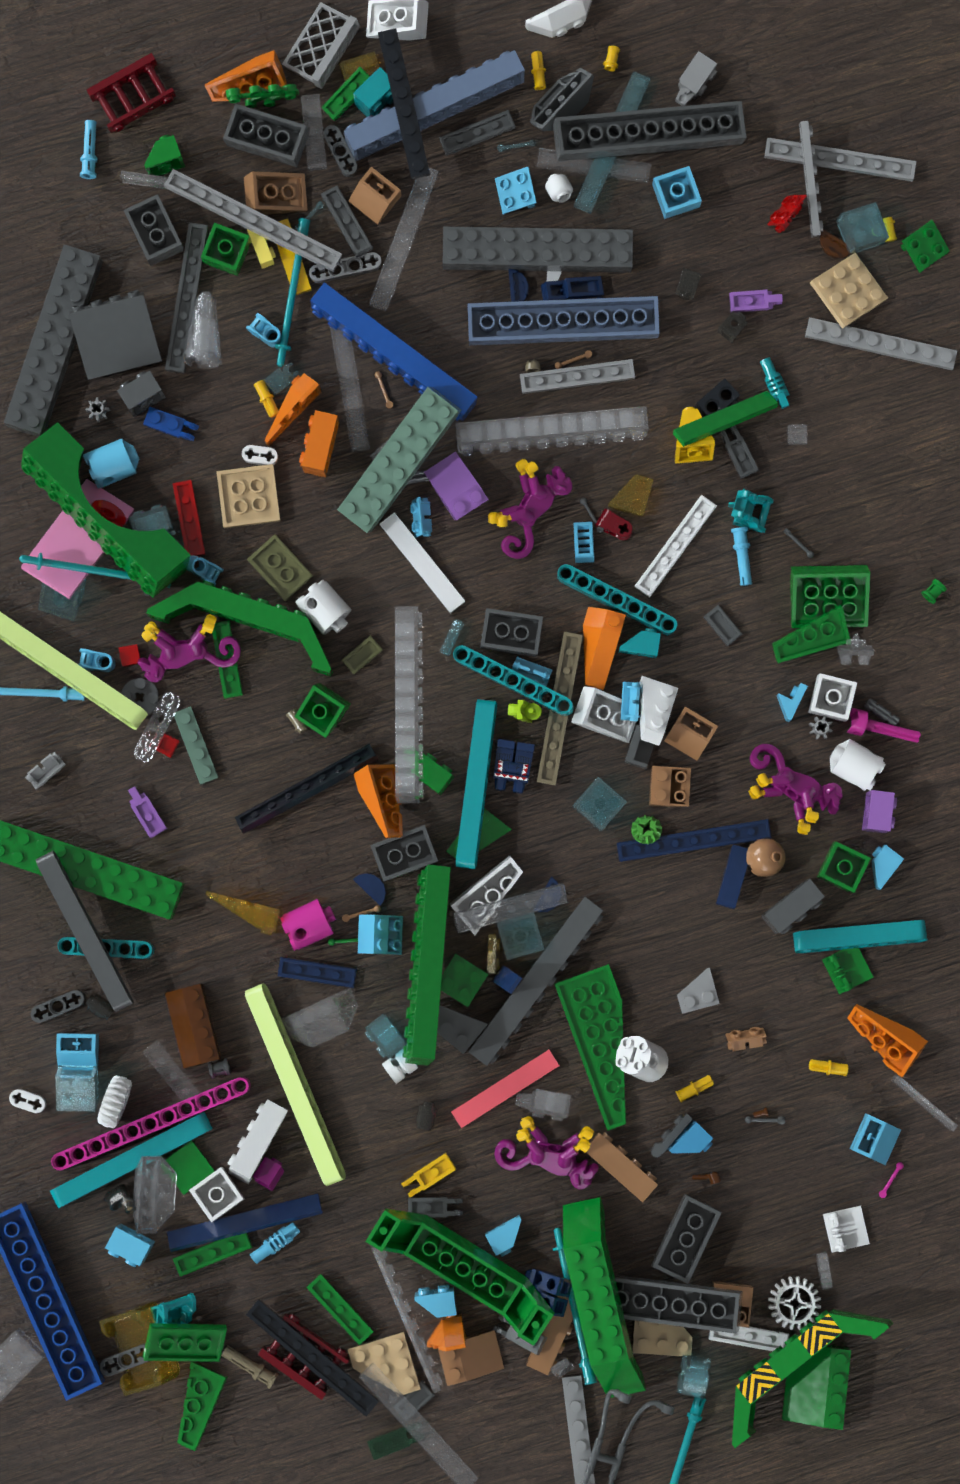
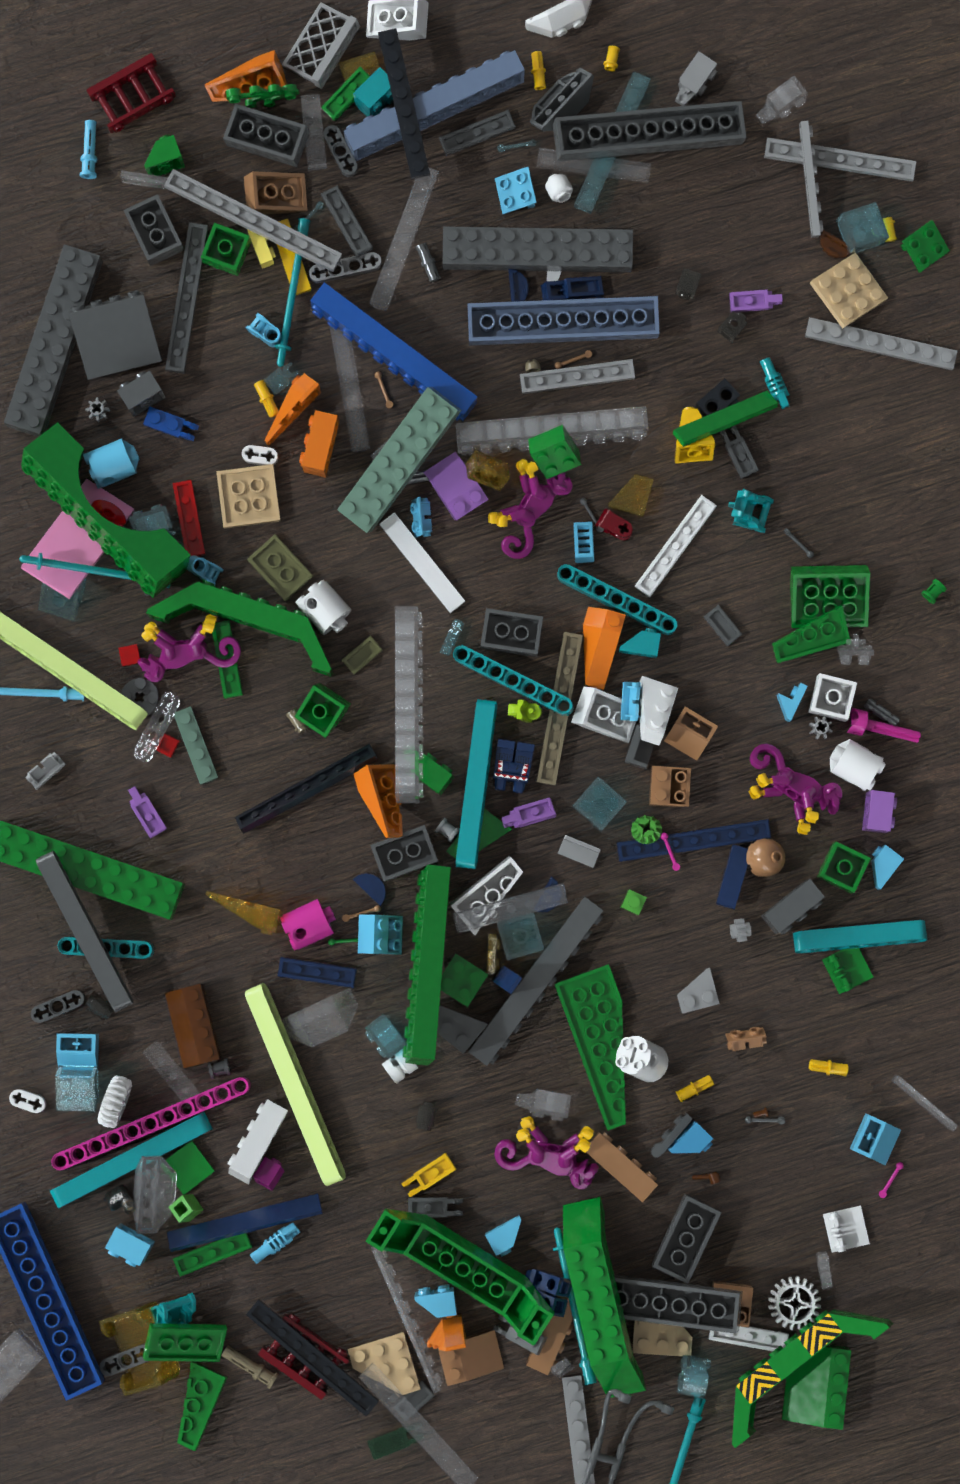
(92, 660): medium azure piece -> none
(186, 1208): none -> bright green brick
(204, 335): clear cone -> none
(217, 1194): white brick -> none
(340, 1309): green plate -> none
(375, 195): medium nougat slope -> none
(428, 262): none -> dark grey pin
(447, 829): none -> light grey bush
(487, 470): none -> clear yellow brick
(505, 1088): coral tile -> none
(530, 814): none -> medium lavender hinge
(533, 671): medium azure hinge -> none
(554, 452): none -> green brick
(579, 851): none -> light grey panel
(633, 902): none -> bright green brick
(675, 866): none -> dark pink hinge
(676, 192): medium azure brick -> none
(740, 930): none -> light grey gear
(741, 546): medium azure pin -> none
(783, 100): none -> clear hinge
(790, 207): red hinge -> none
(796, 434): clear tile -> none
(893, 1041): orange wedge -> none

